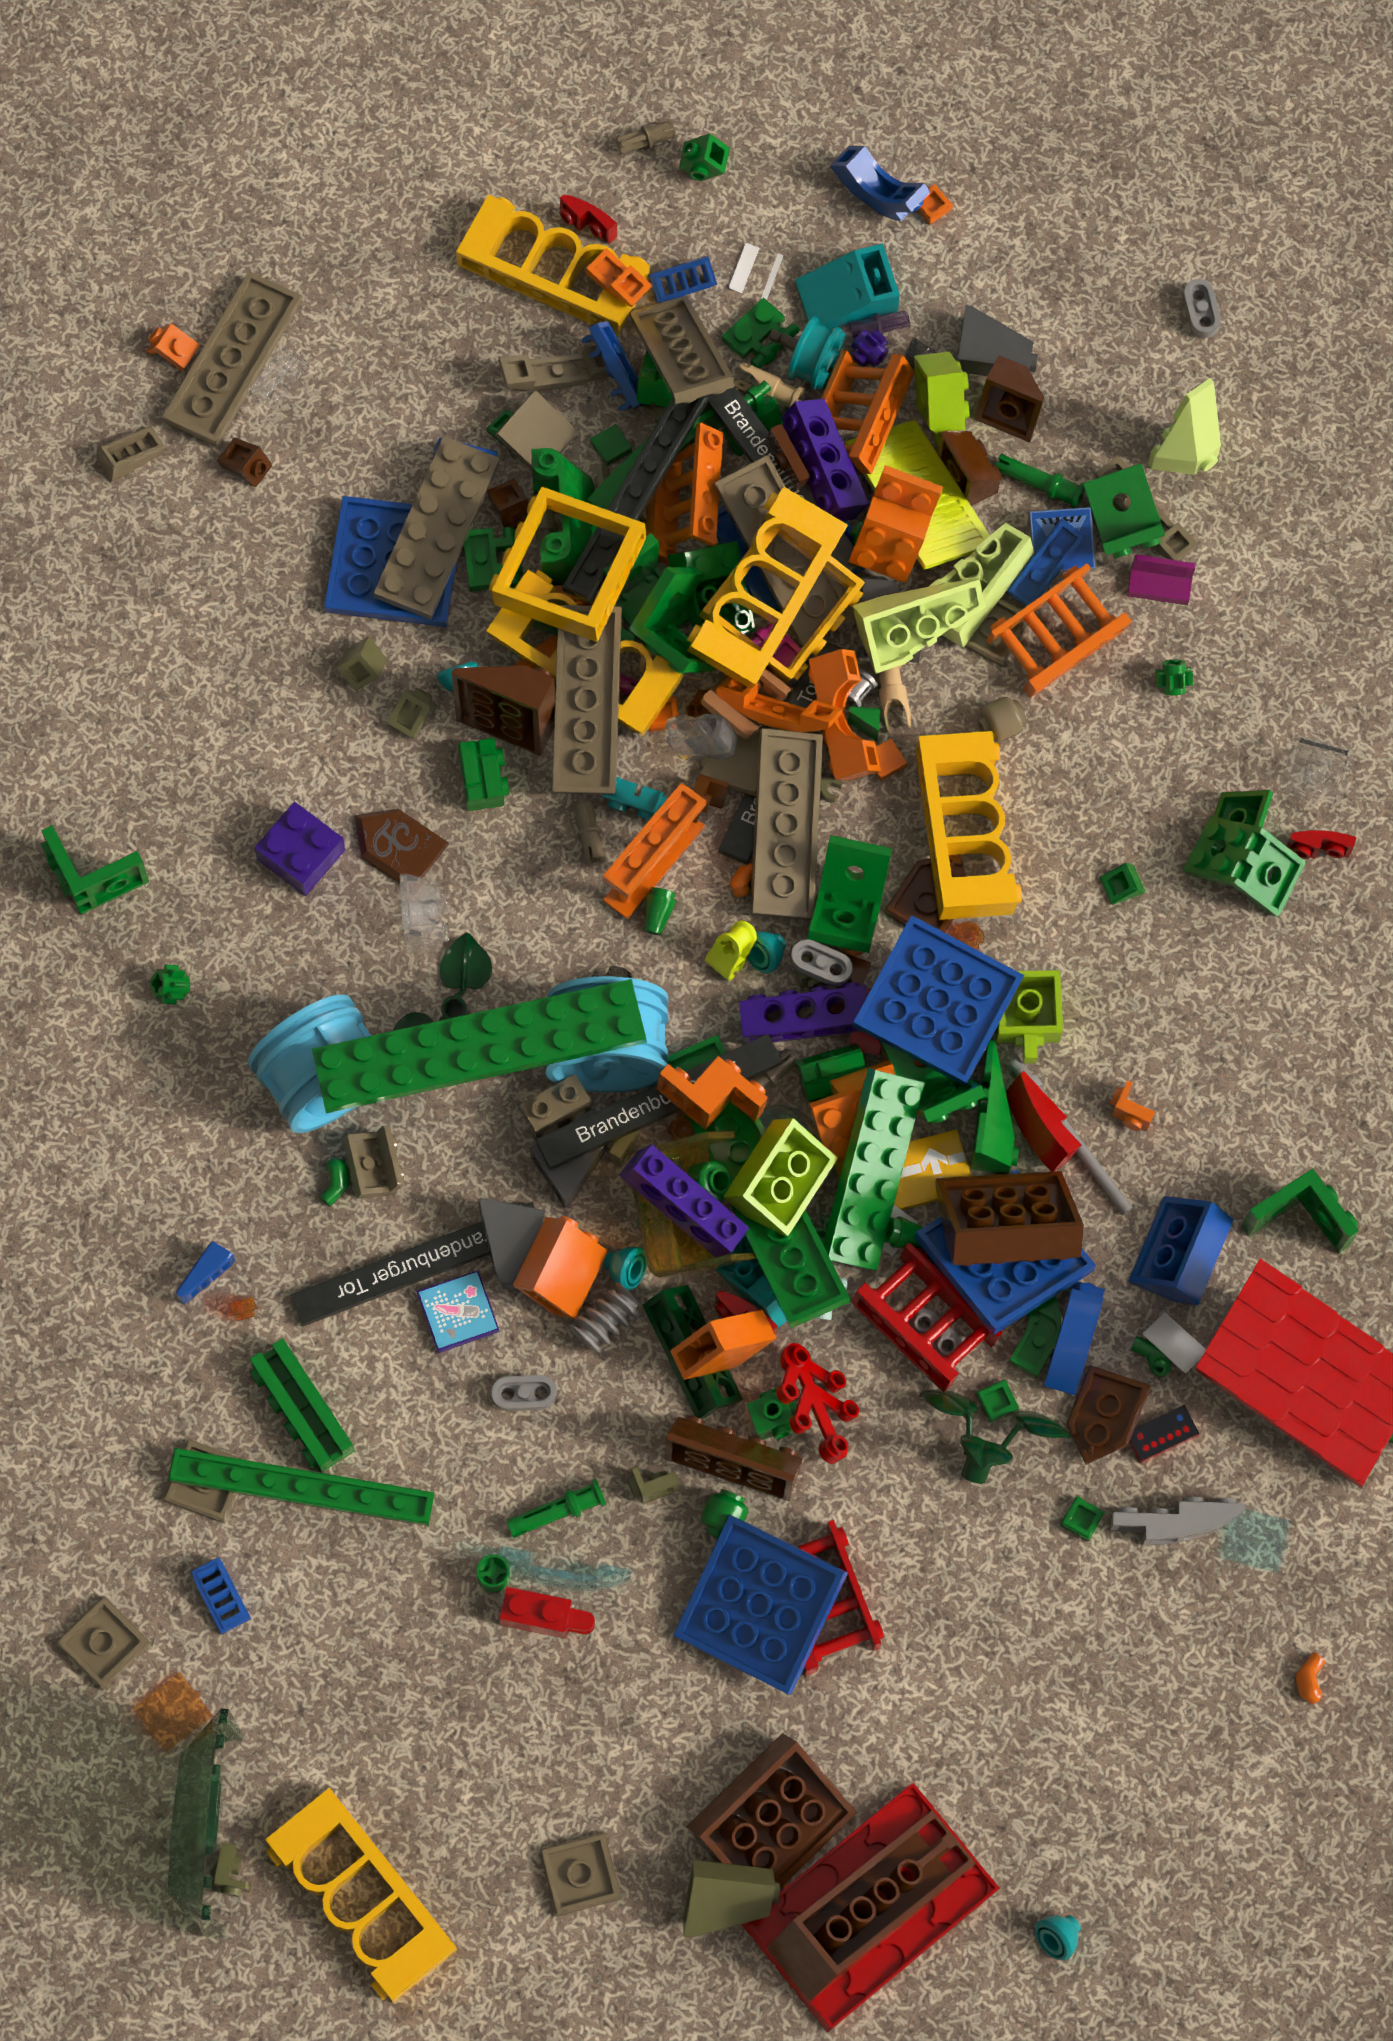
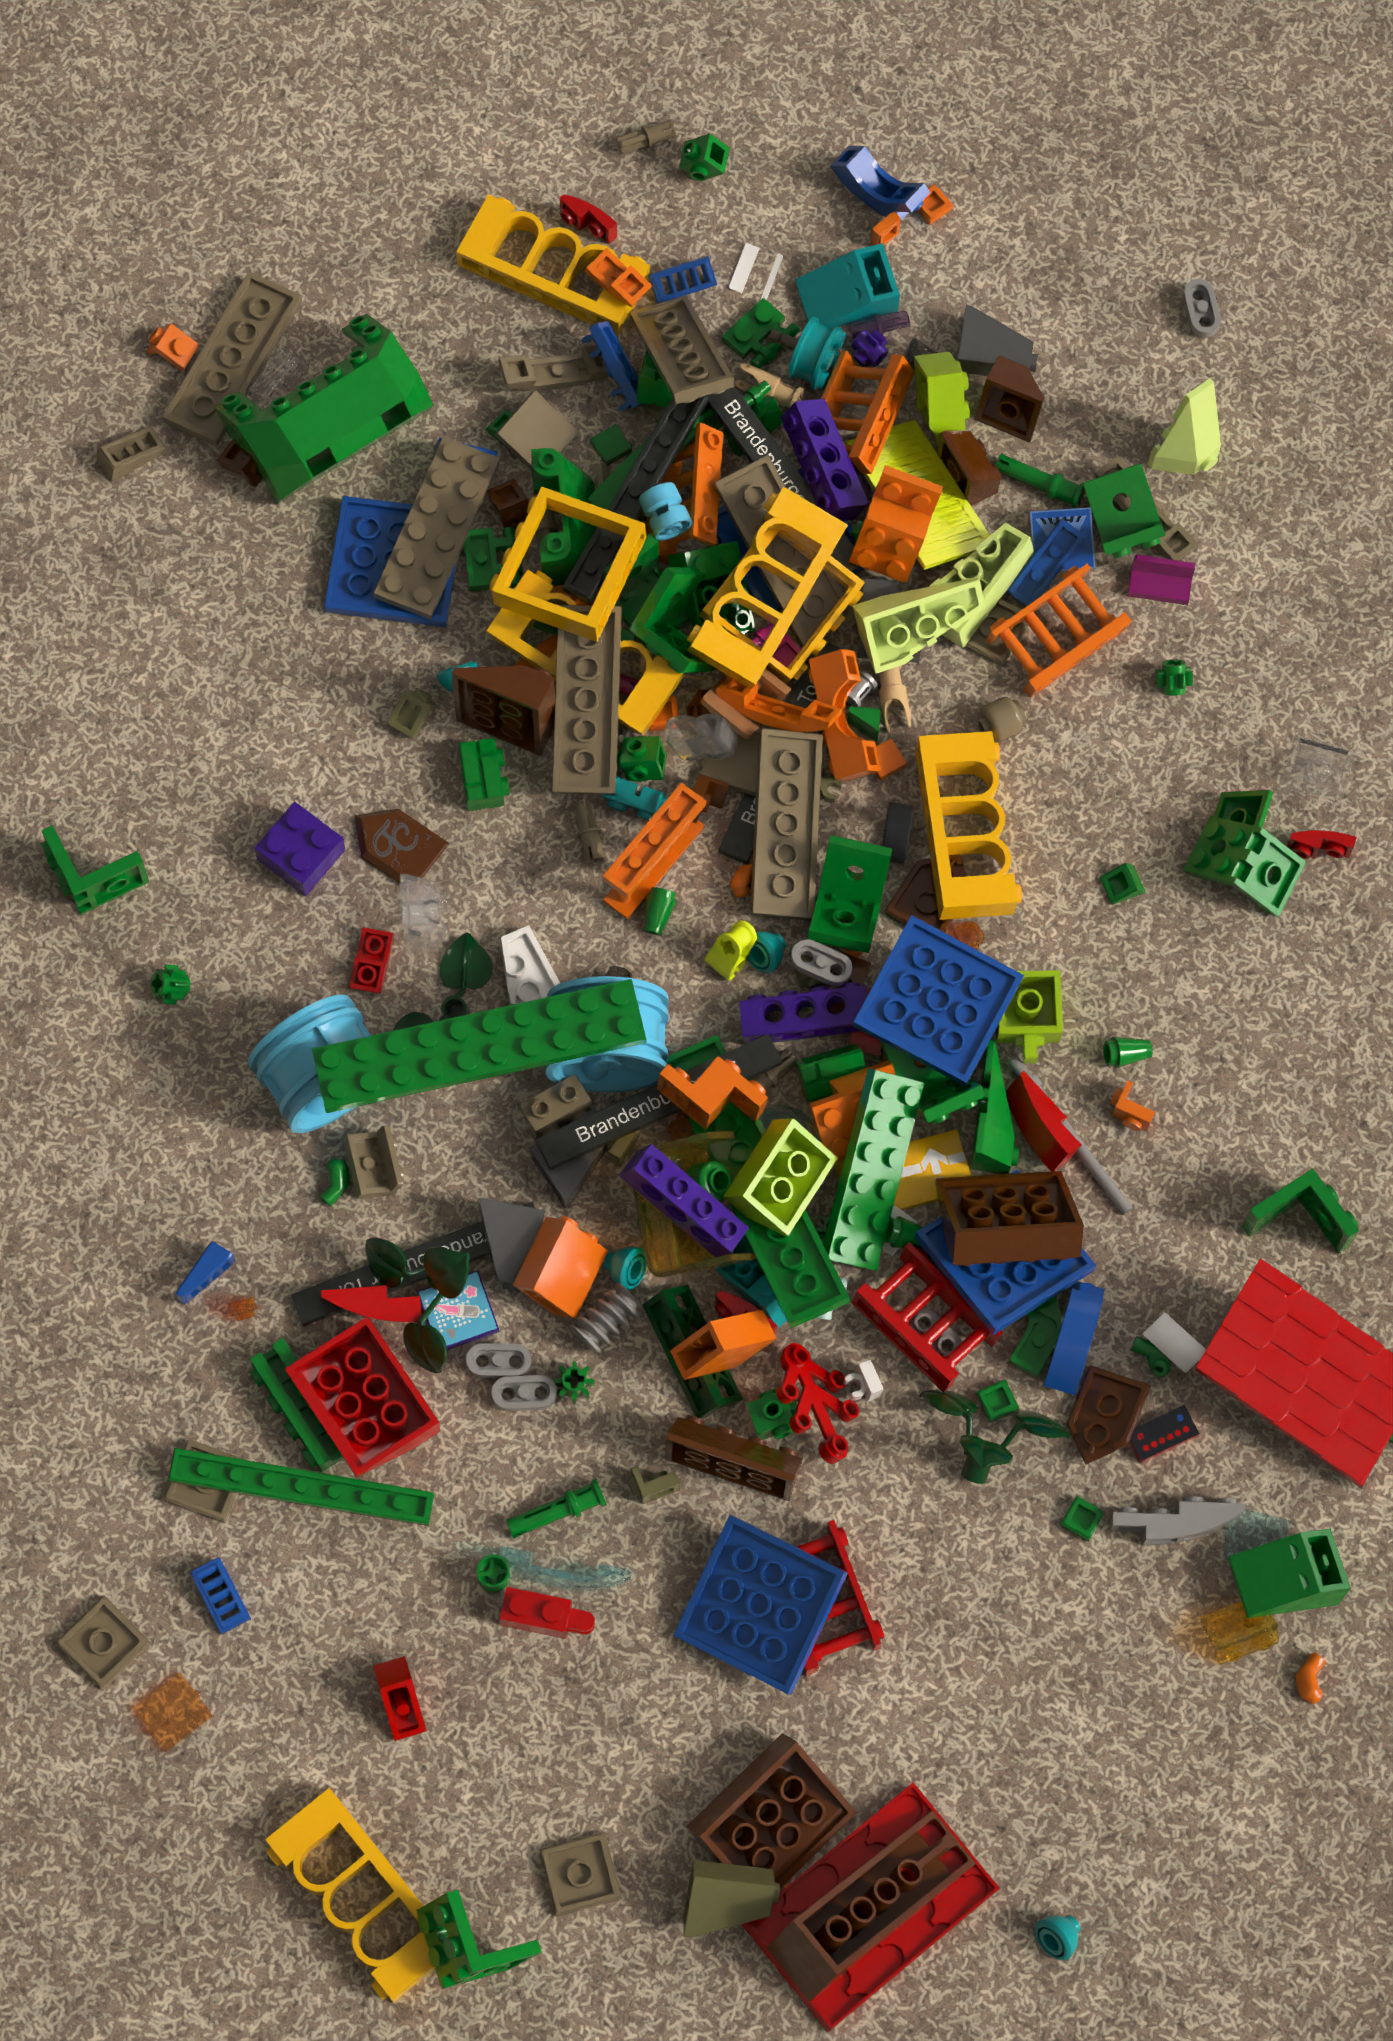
(197, 1821): clear green windscreen -> none
(229, 1864): olive bracket -> none
(330, 415): none -> green wedge
(362, 663): olive panel -> none
(363, 1398): none -> red slope
(371, 960): none -> red slope
(374, 1303): none -> red slope
(399, 1698): none -> red slope
(446, 1273): none -> dark green plant
(454, 1948): none -> green bracket
(499, 1358): none -> light grey plate
(525, 967): none -> white wing
(582, 1385): none -> green gear
(642, 758): none -> green brick
(664, 508): none -> medium azure wheel
(719, 1508): green head -> none
(787, 457): reddish brown plate -> none
(867, 1380): none -> white tile
(886, 229): none -> orange tile
(898, 830): none -> black tyre
(1125, 1051): none -> green cone
(1181, 1249): blue slope -> none
(1236, 1635): none -> clear yellow bracket
(1290, 1574): none -> green slope

